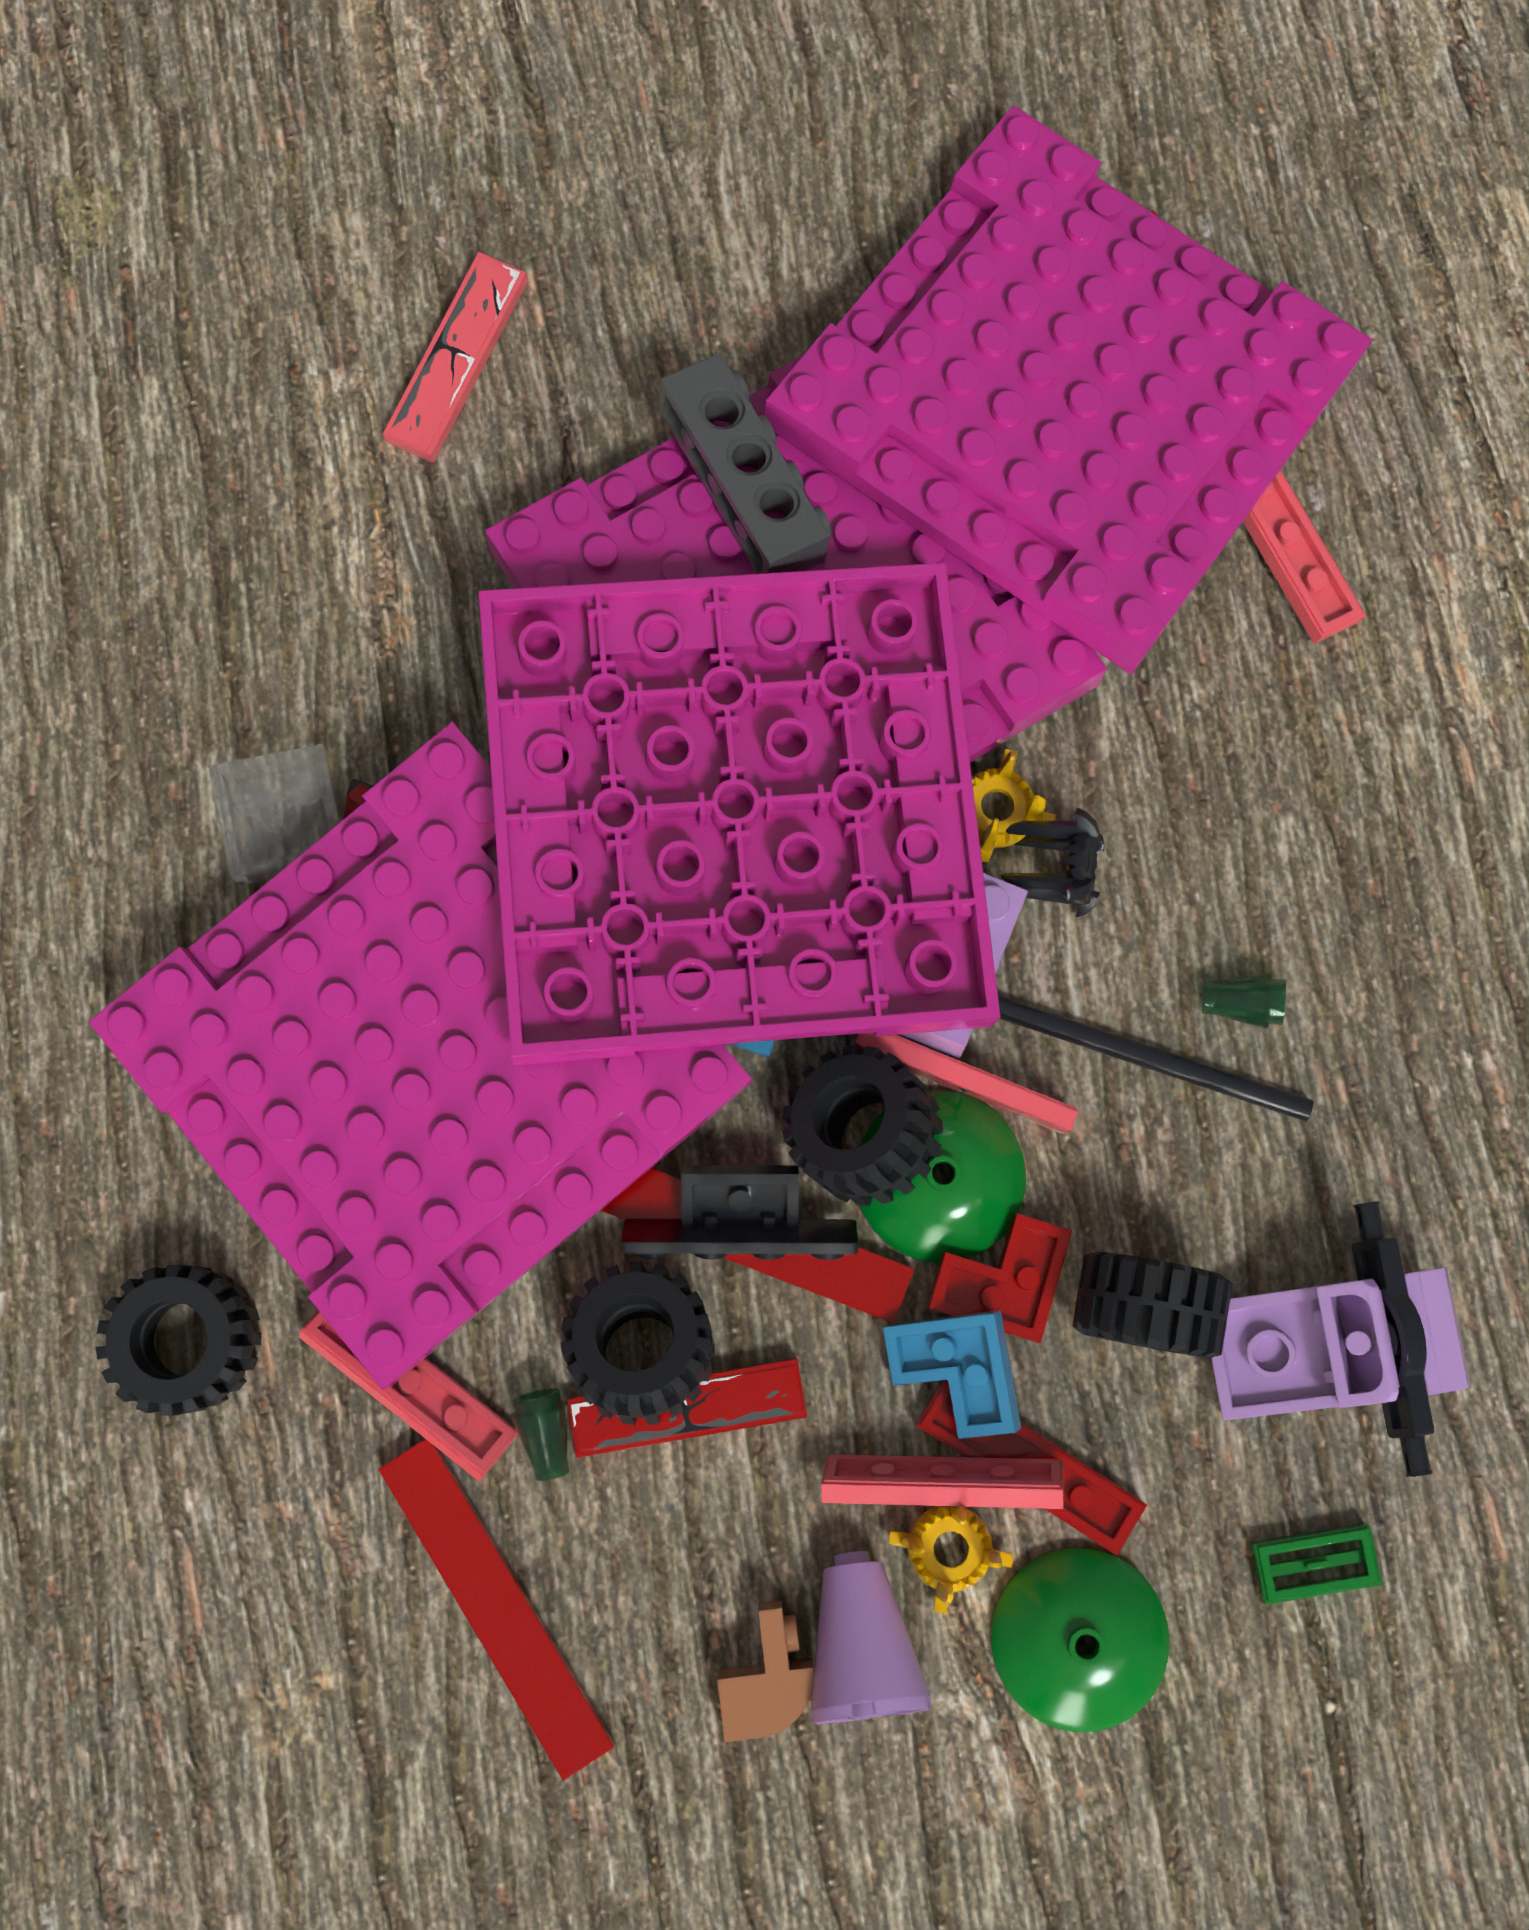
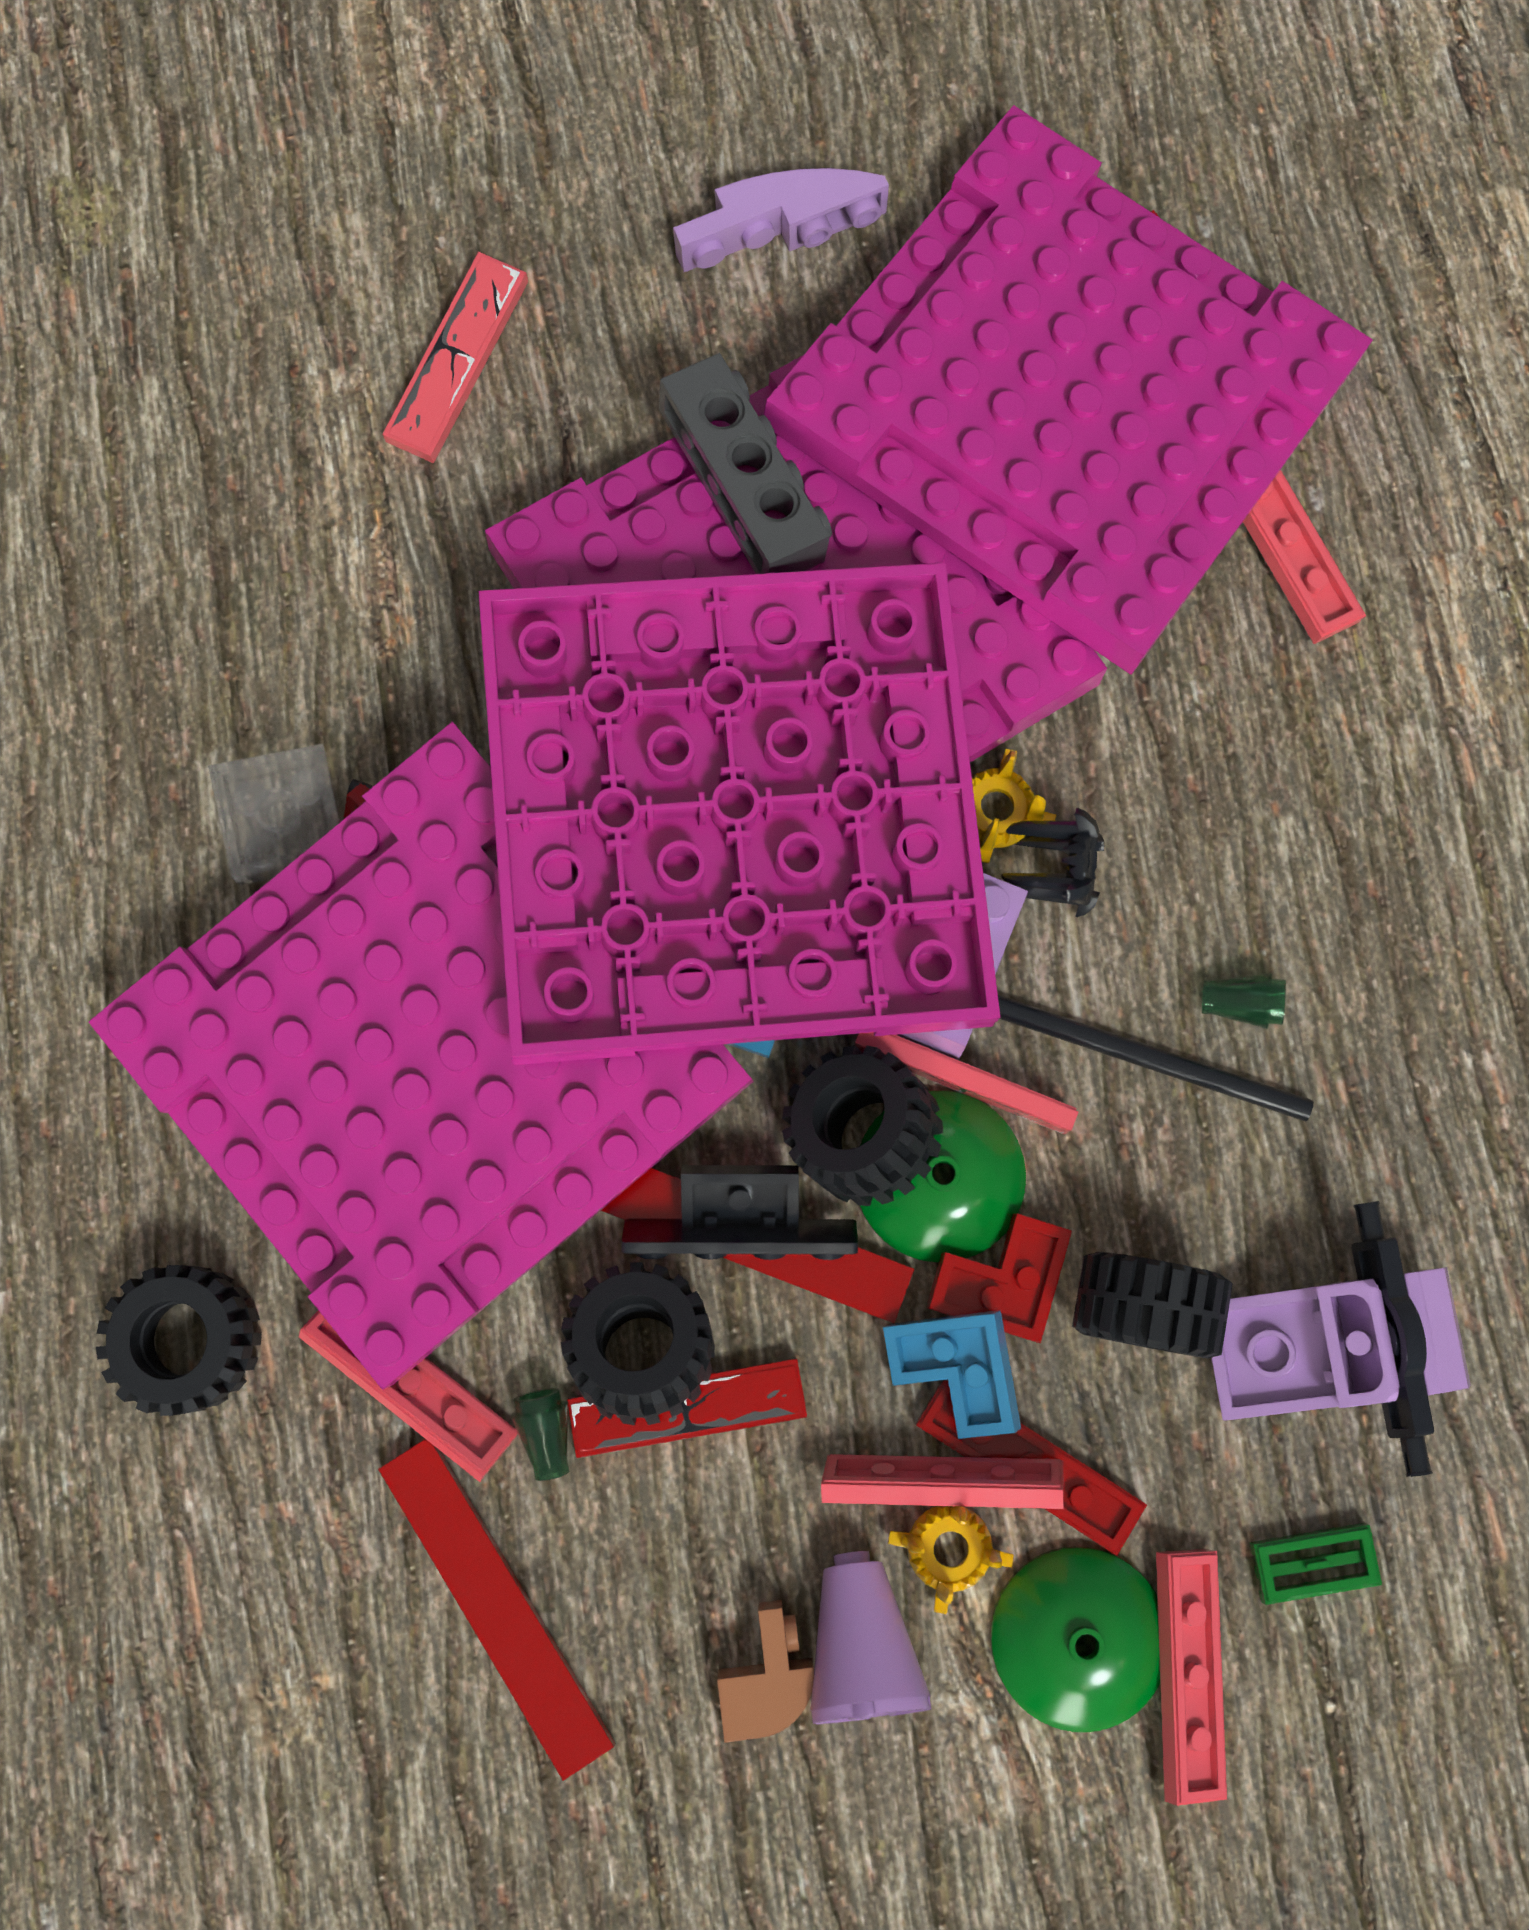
(795, 203): none -> lavender slope
(1191, 1677): none -> coral tile

